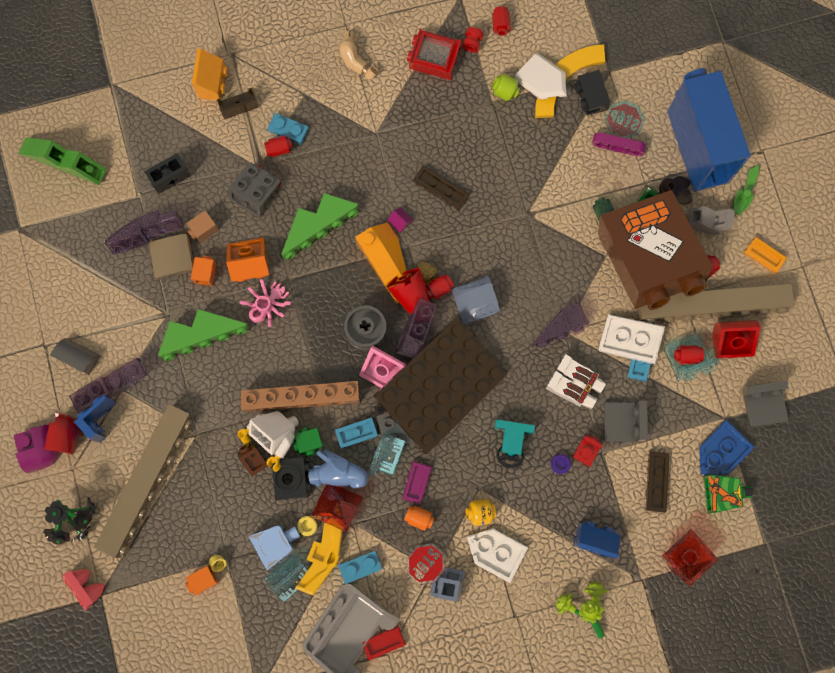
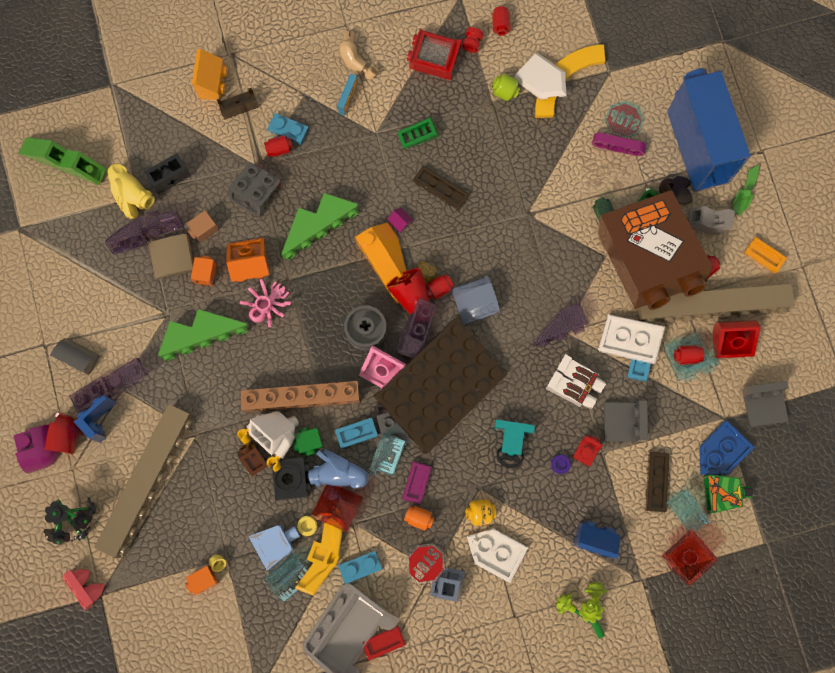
(128, 191): none -> light yellow animal
(347, 94): none -> dark azure tile
(420, 139): none -> green slope
(592, 93): black brick -> none
(688, 511): none -> clear light blue panel

